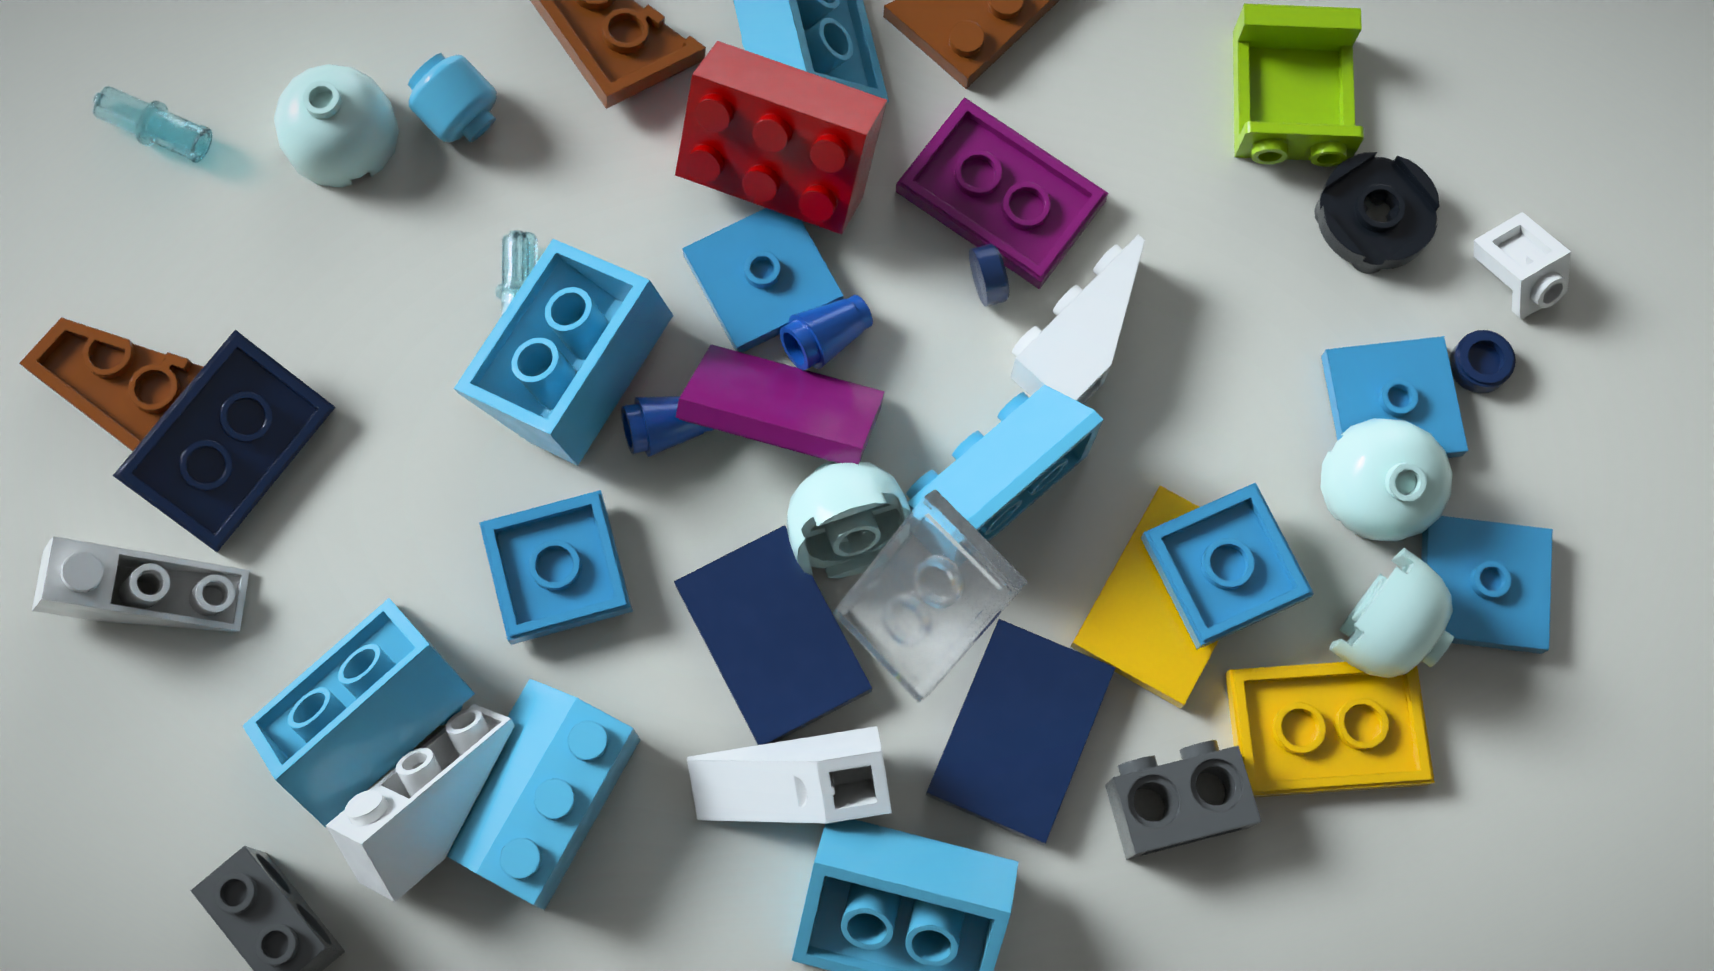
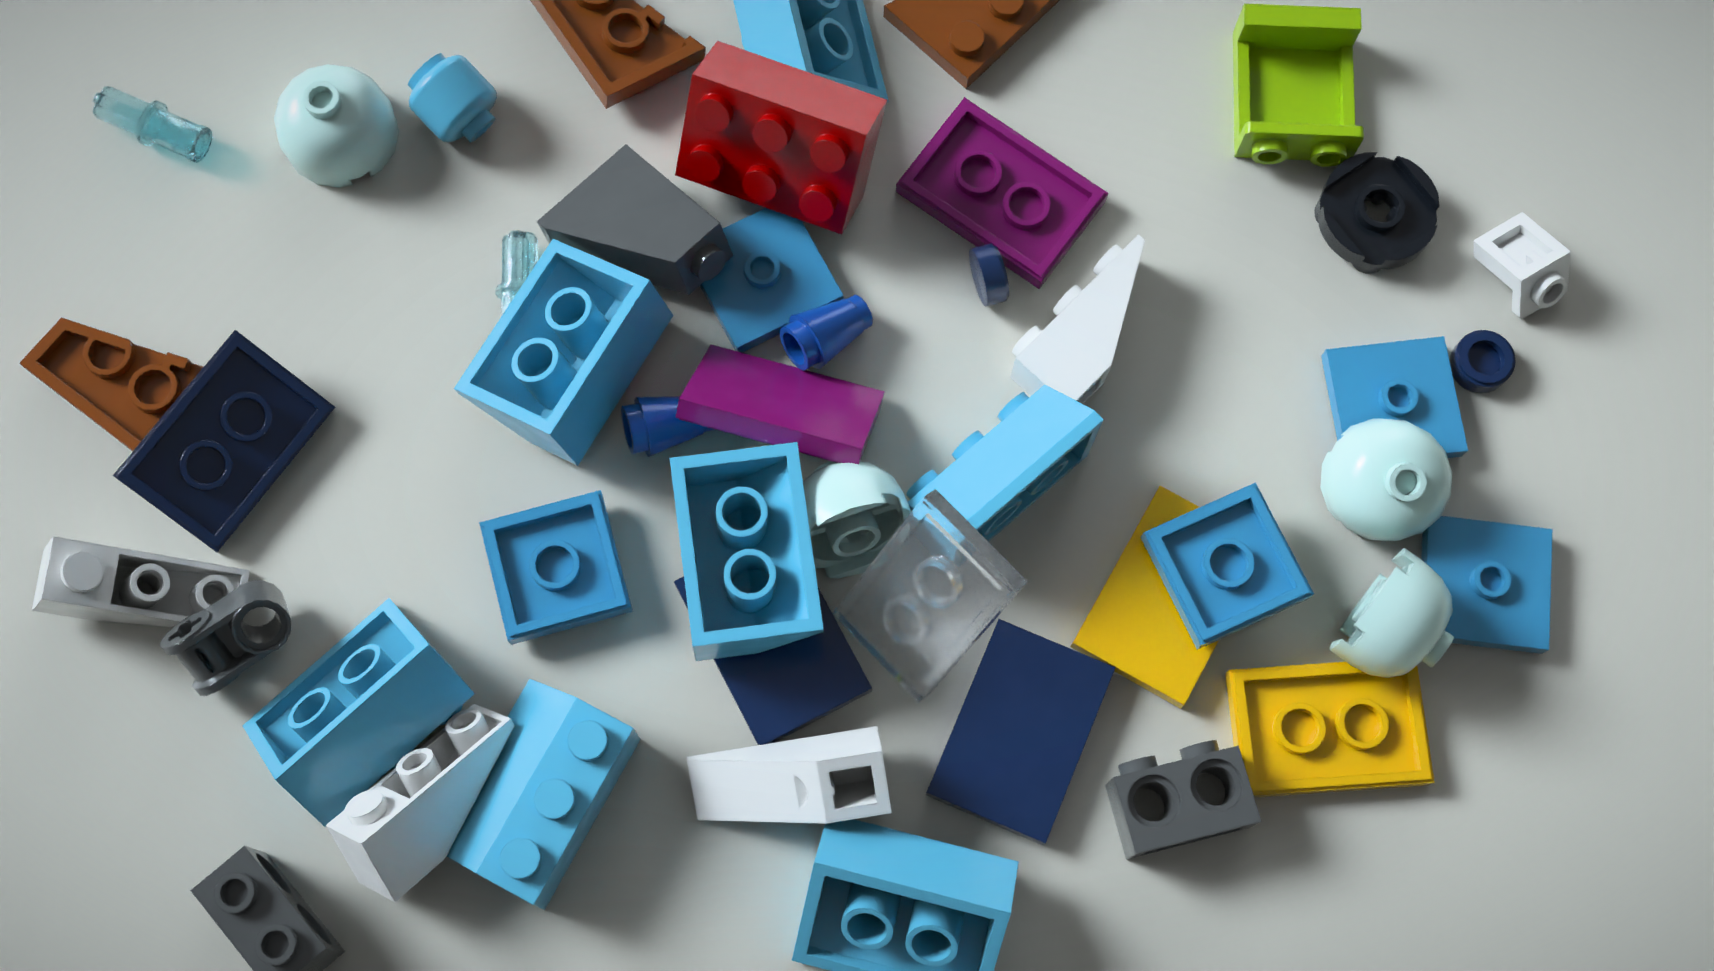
(220, 645): none -> dark grey piece
(640, 224): none -> dark grey slope
(745, 550): none -> medium azure slope

